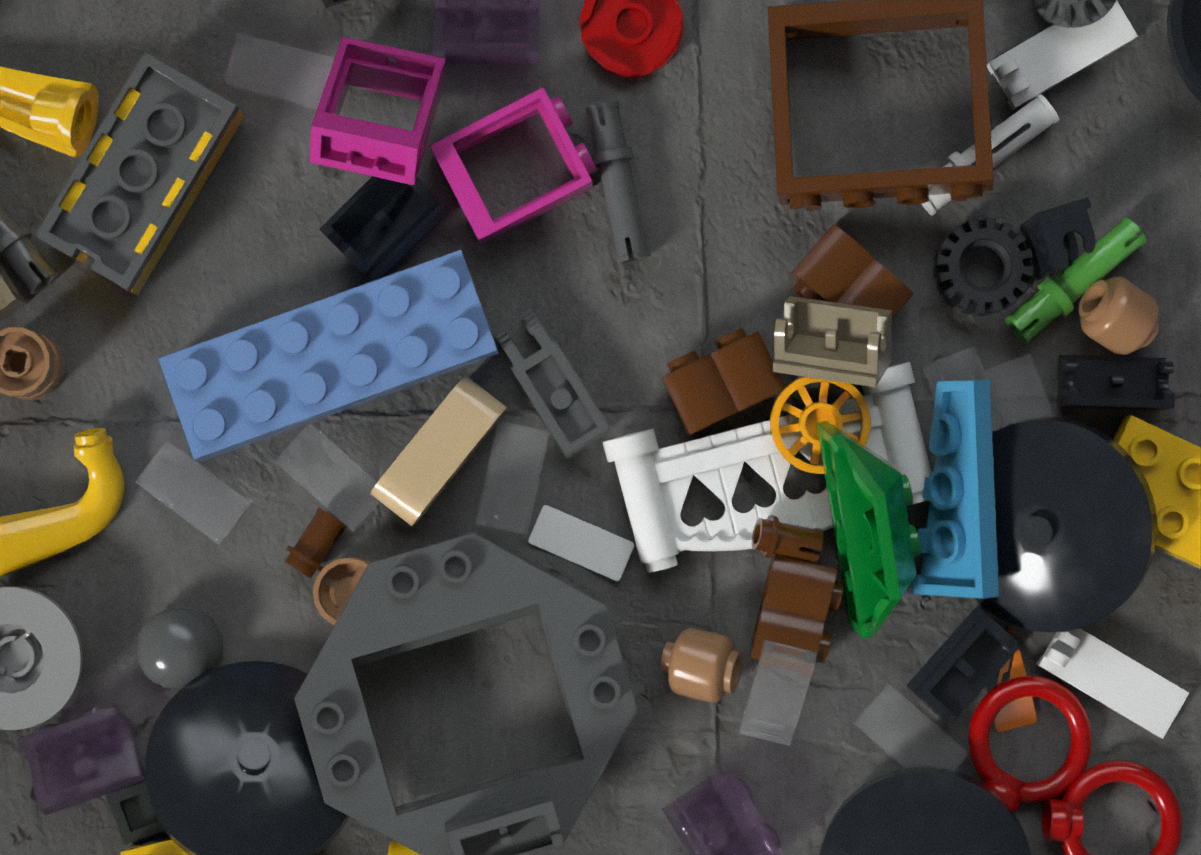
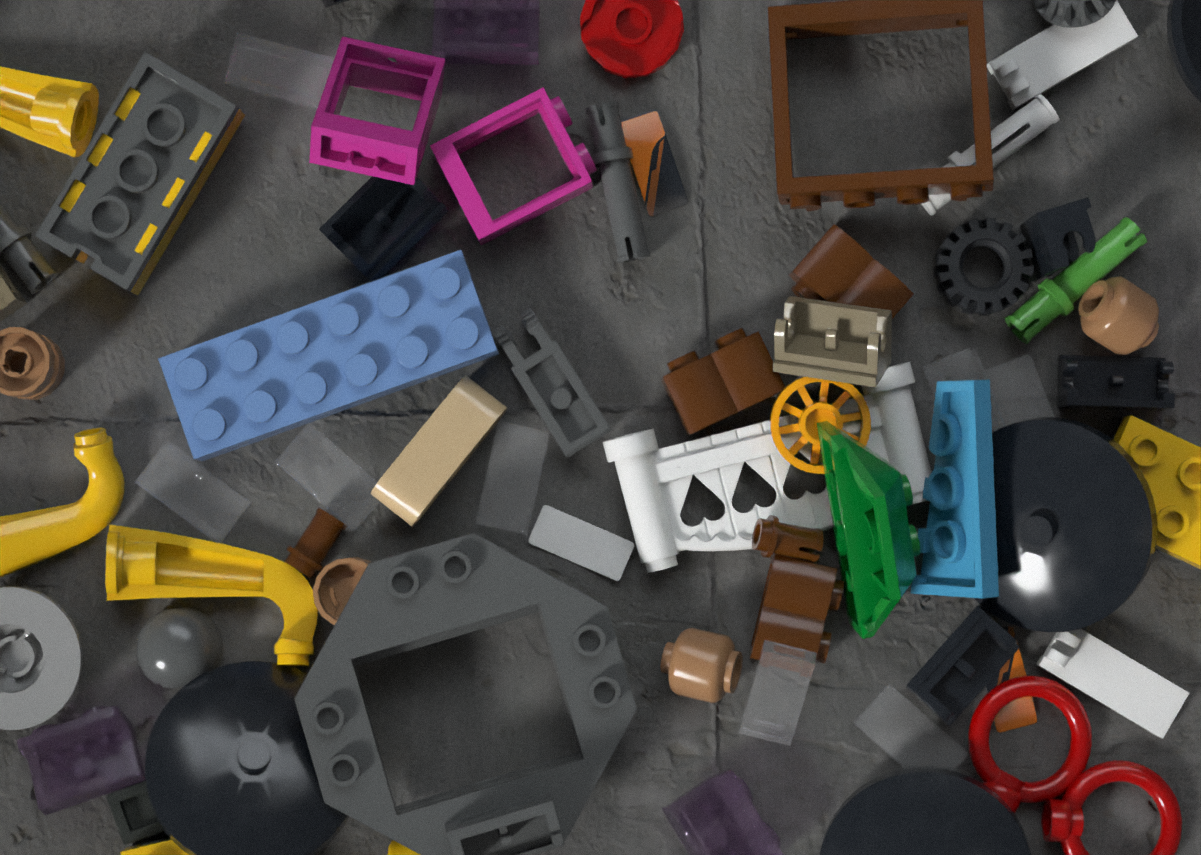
(179, 566): none -> yellow animal
(654, 164): none -> sticker

